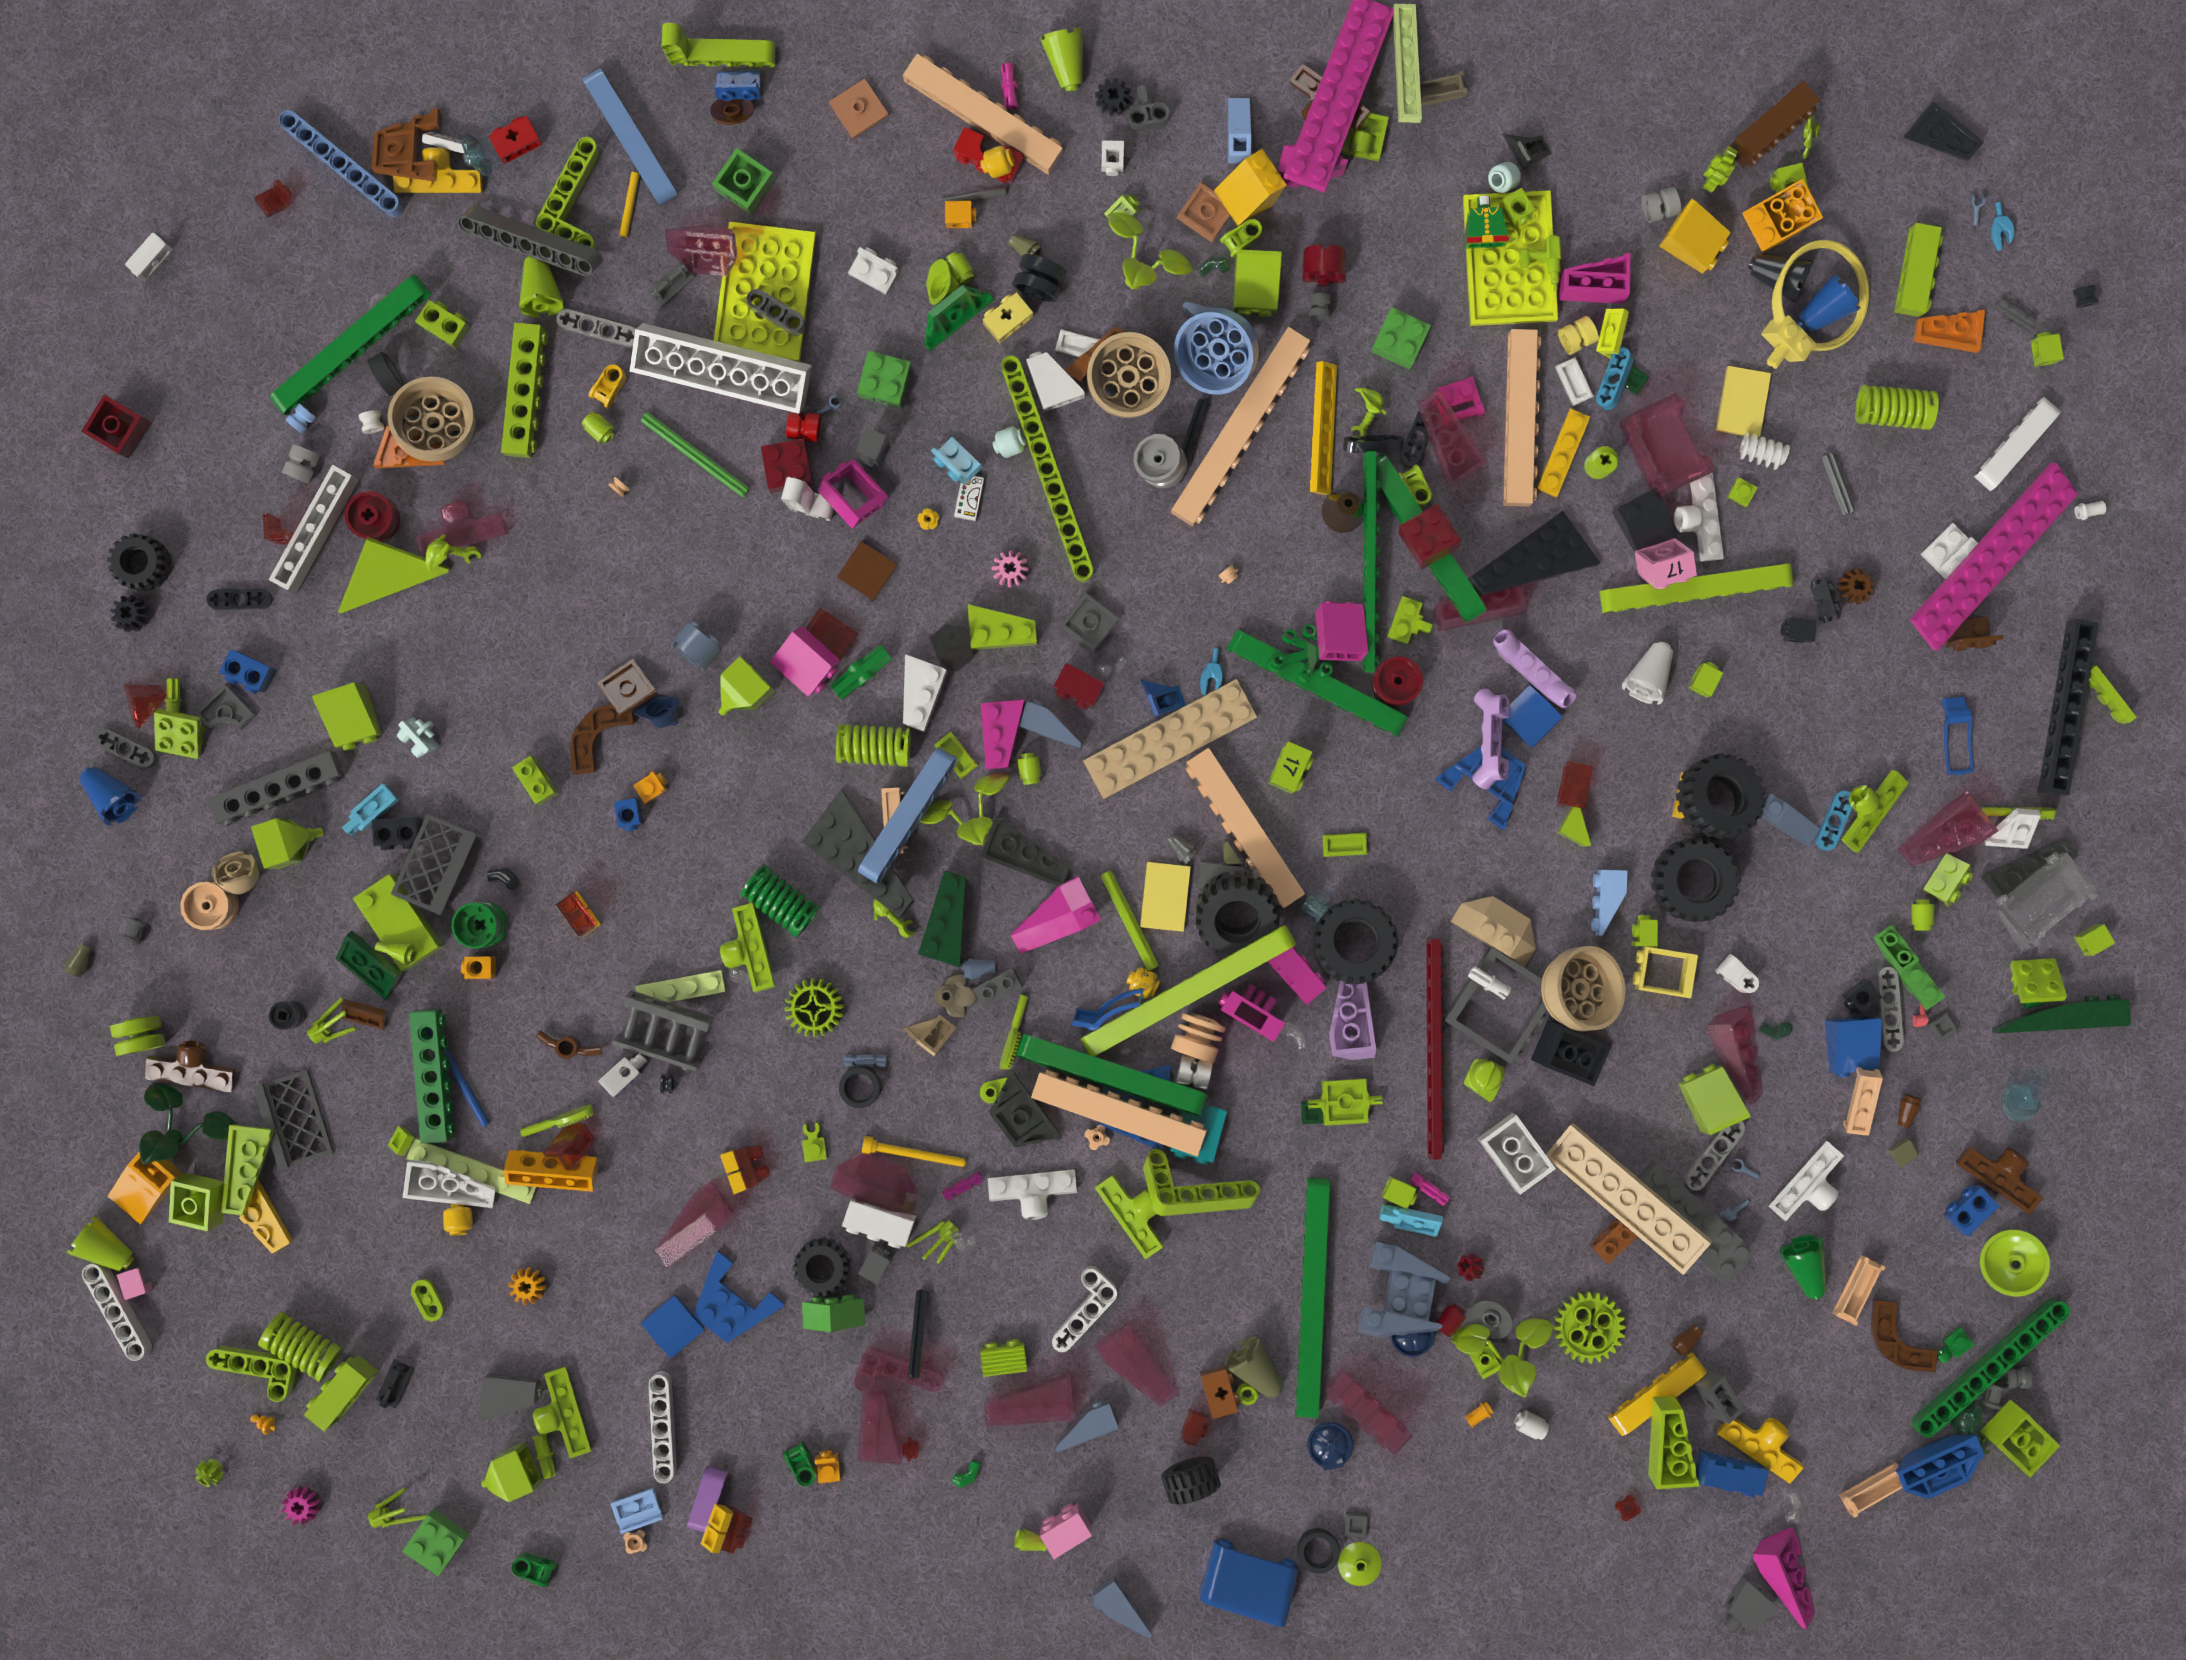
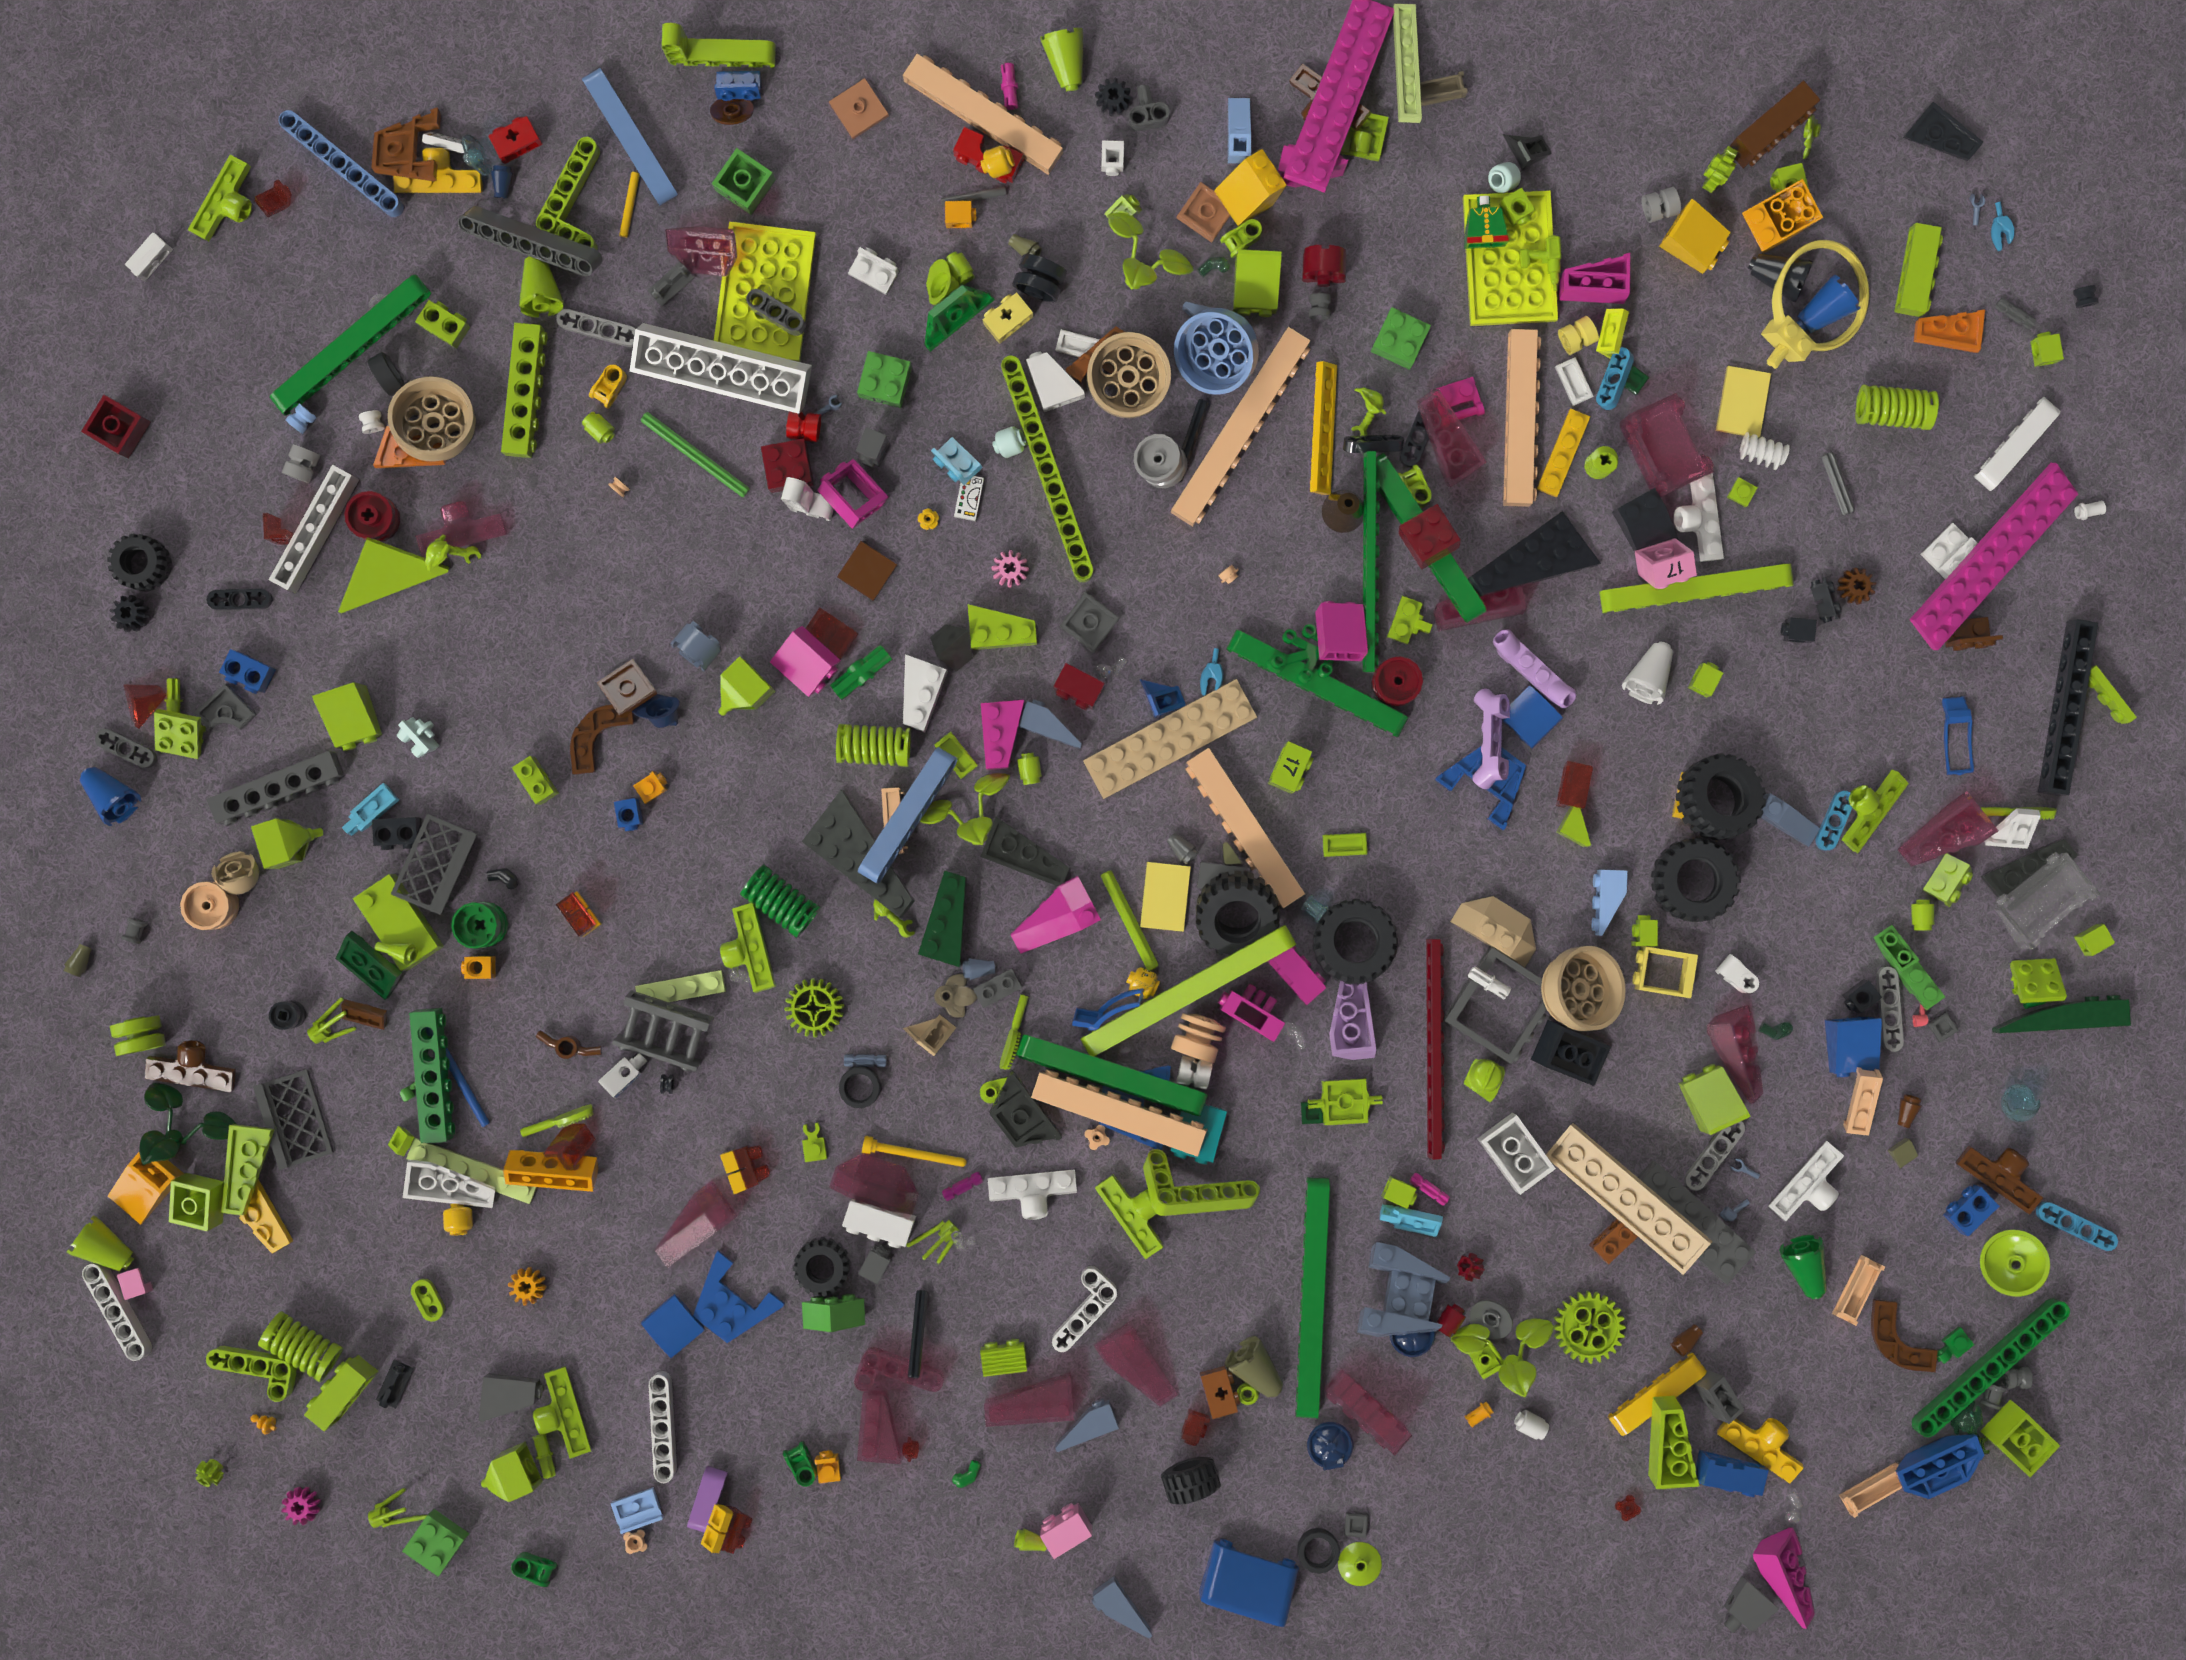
(223, 200): none -> lime plate
(407, 1093): none -> bright green hand
(501, 180): none -> dark blue cone
(2076, 1226): none -> dark azure beam

